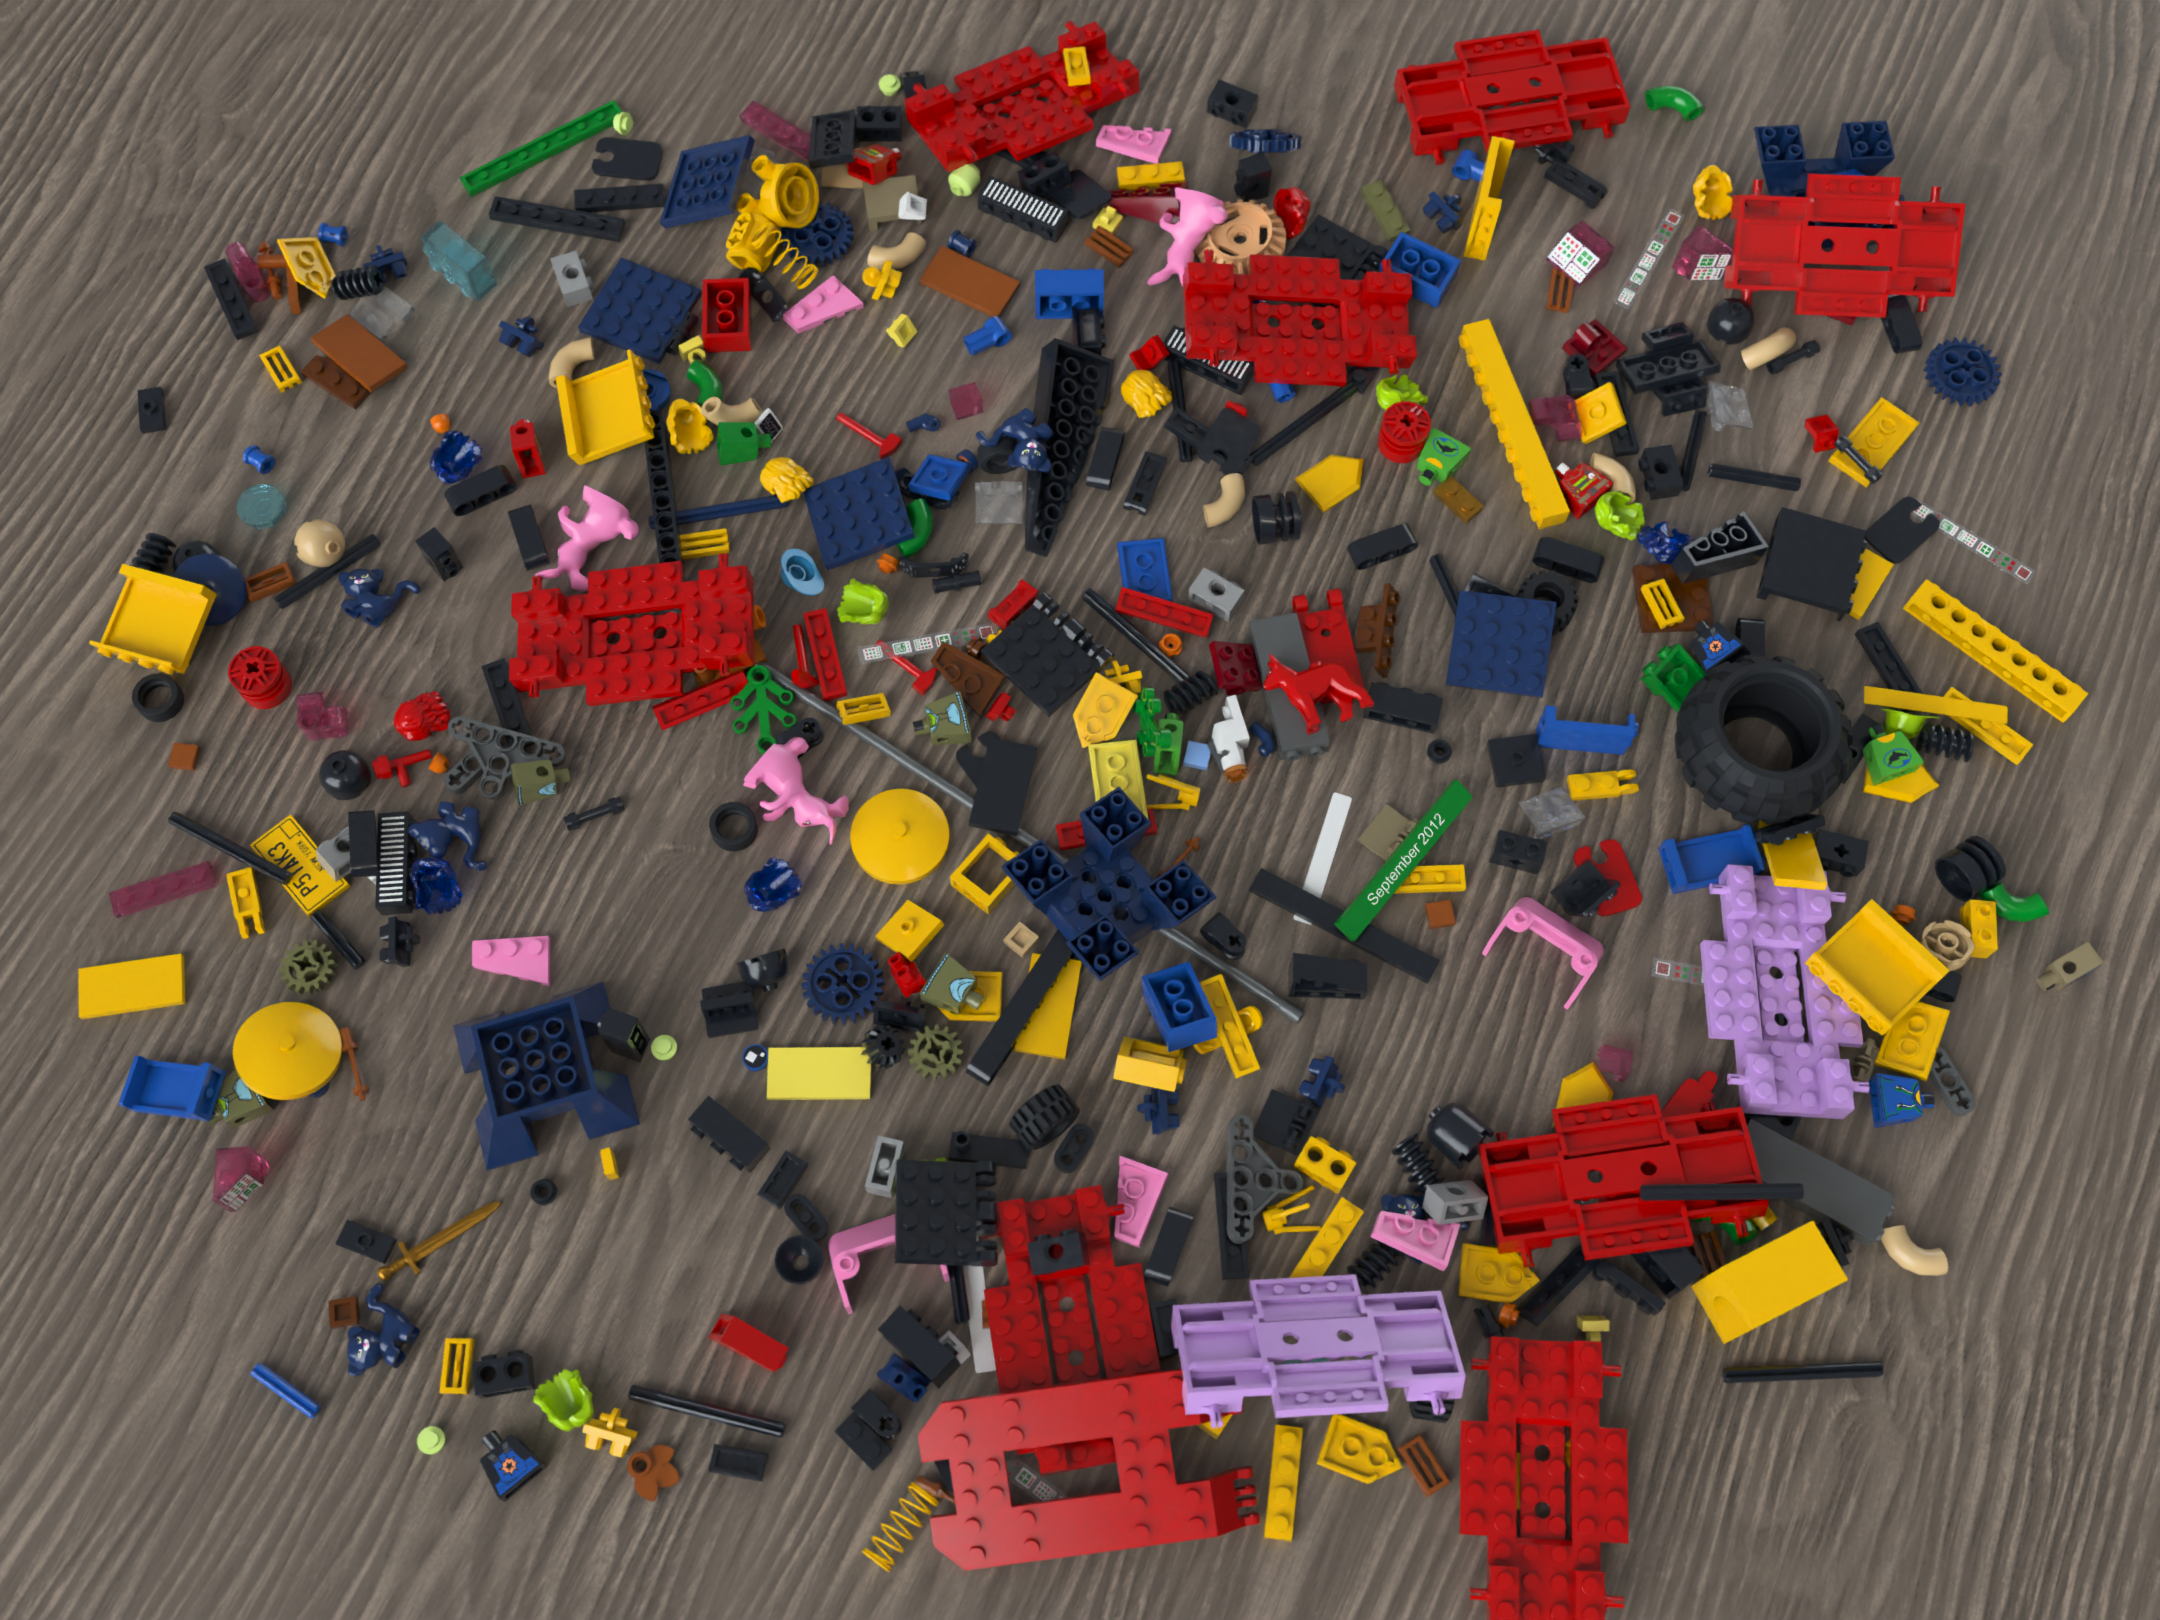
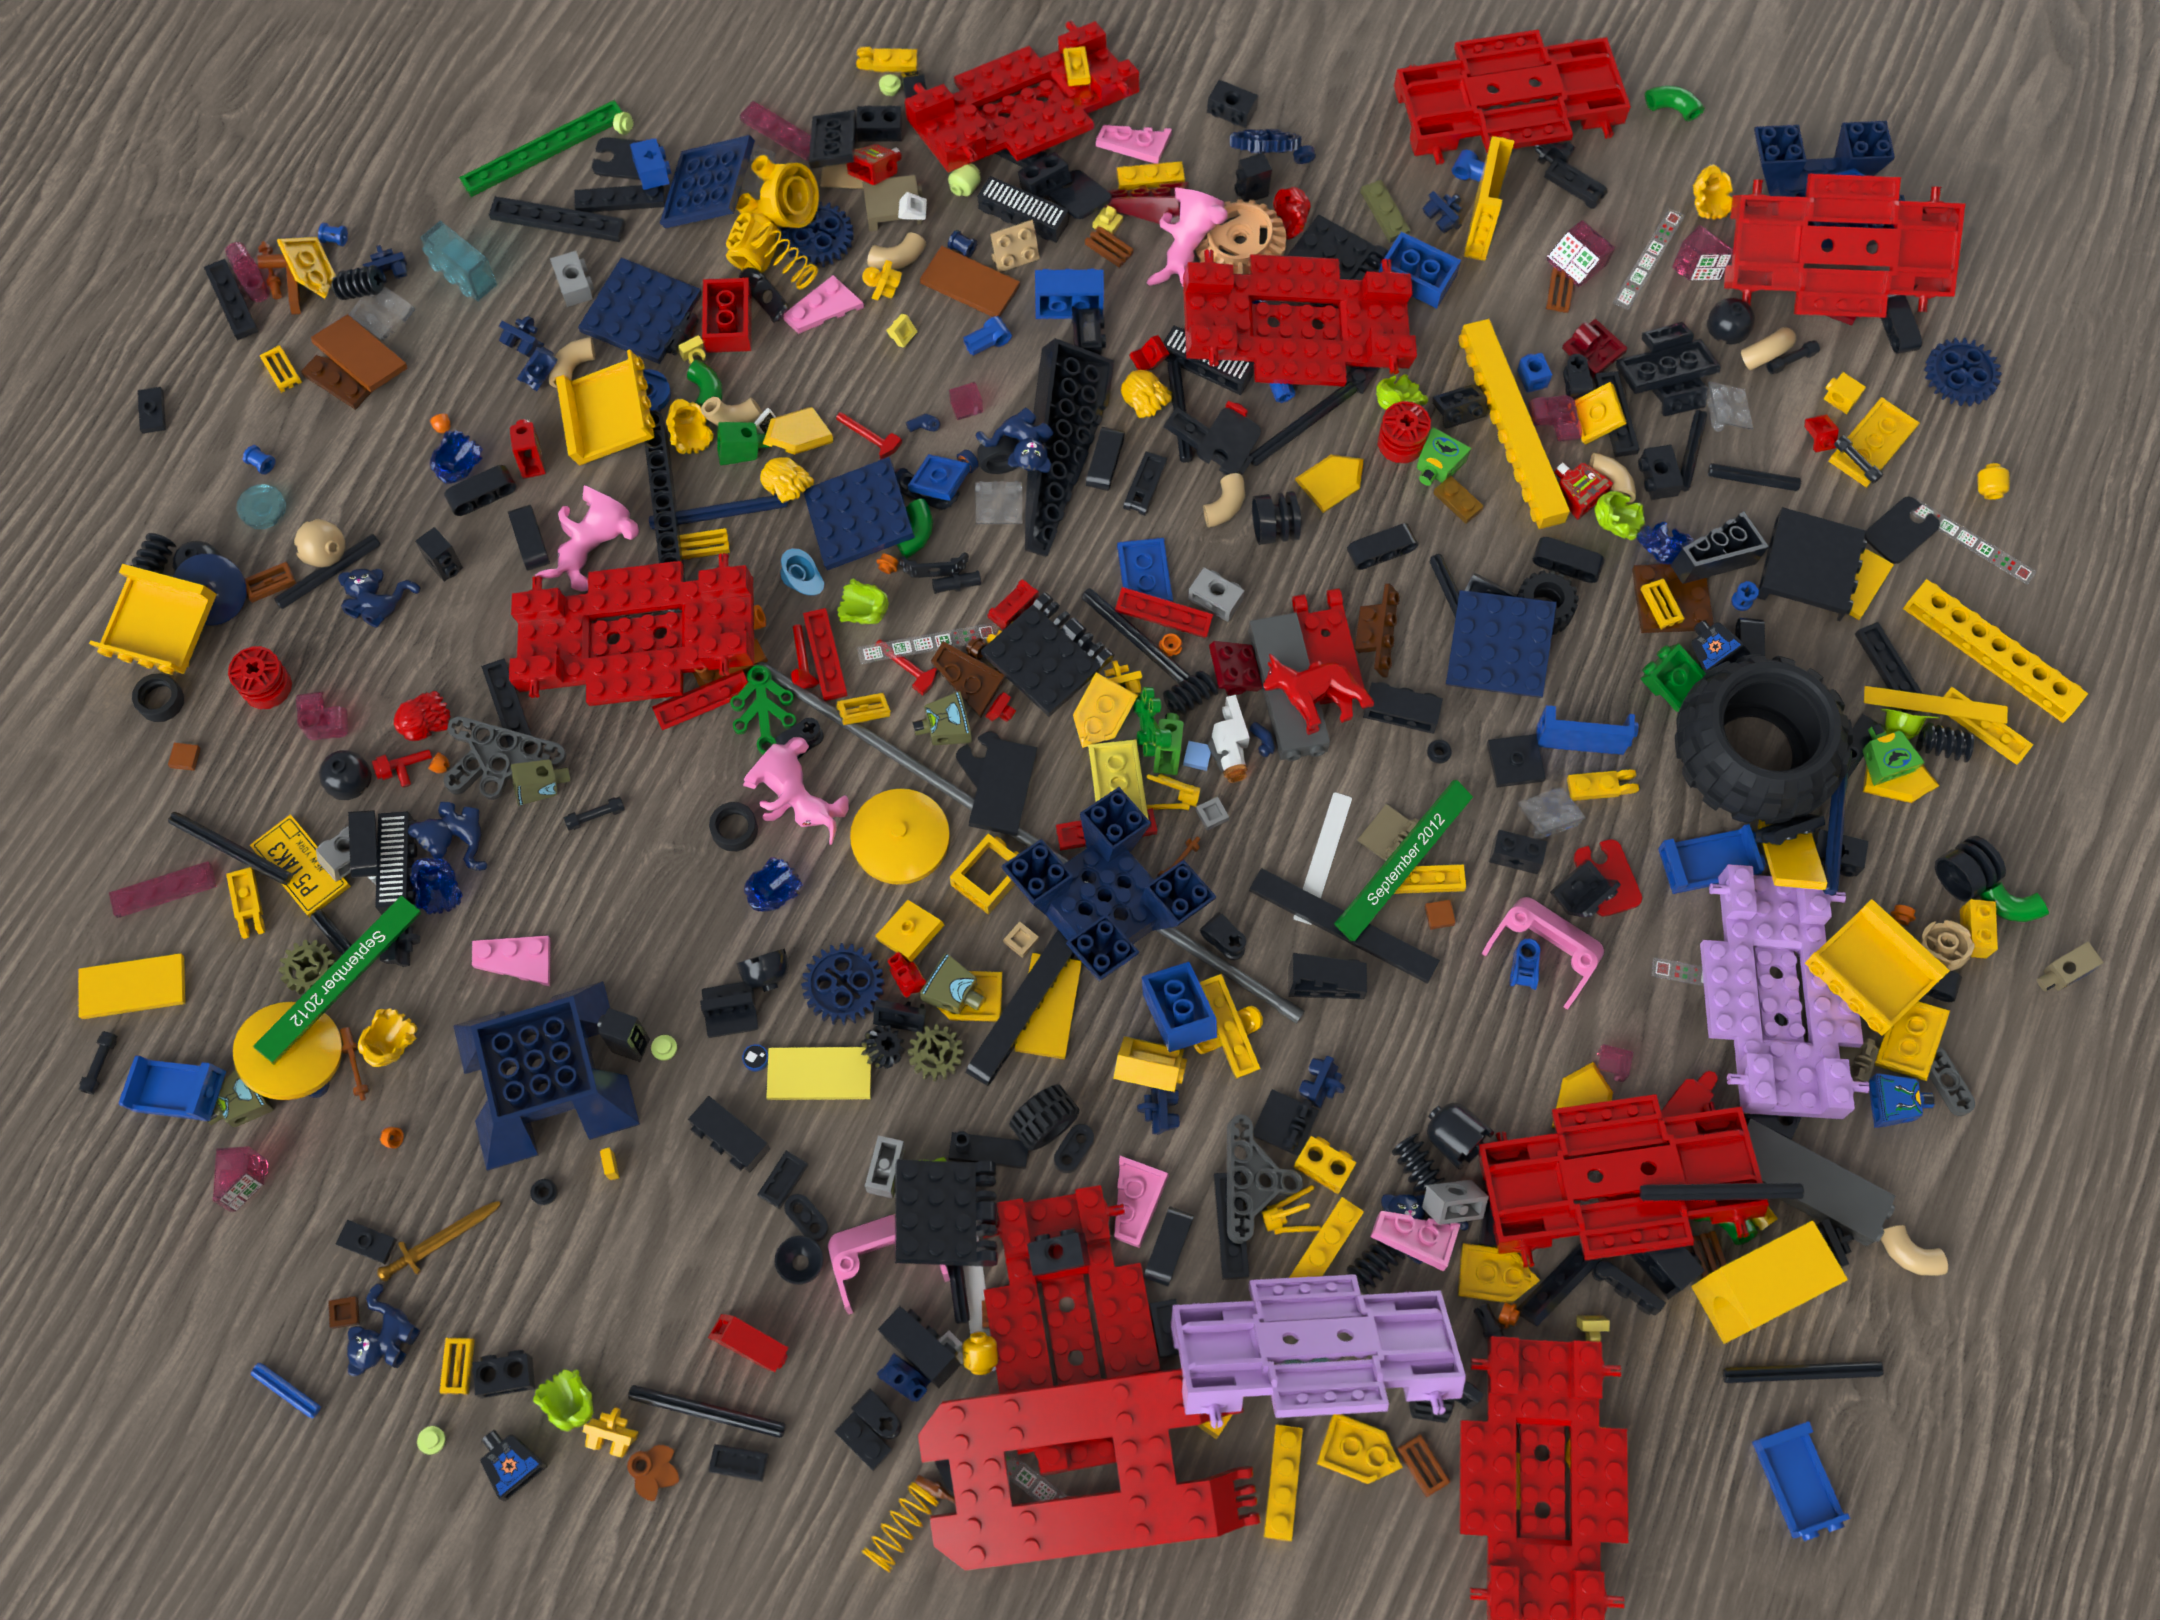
(89, 1083): none -> black bar
(336, 980): none -> green tile
(386, 1037): none -> yellow hair
(397, 1139): none -> orange hinge
(537, 368): none -> dark blue hips
(650, 163): none -> blue brick
(798, 431): none -> yellow tile
(887, 59): none -> yellow hinge
(980, 1353): none -> yellow head
(1014, 246): none -> tan hinge
(1212, 813): none -> light grey plate
(1304, 154): none -> dark blue tile
(1461, 405): none -> black bracket
(1470, 1396): none -> black plate
(1525, 969): none -> blue piece
(1534, 380): none -> blue brick
(1742, 595): none -> blue bush
(1799, 1482): none -> blue panel
(1835, 838): none -> dark blue axle
(1844, 392): none -> yellow brick
(1993, 481): none -> yellow head

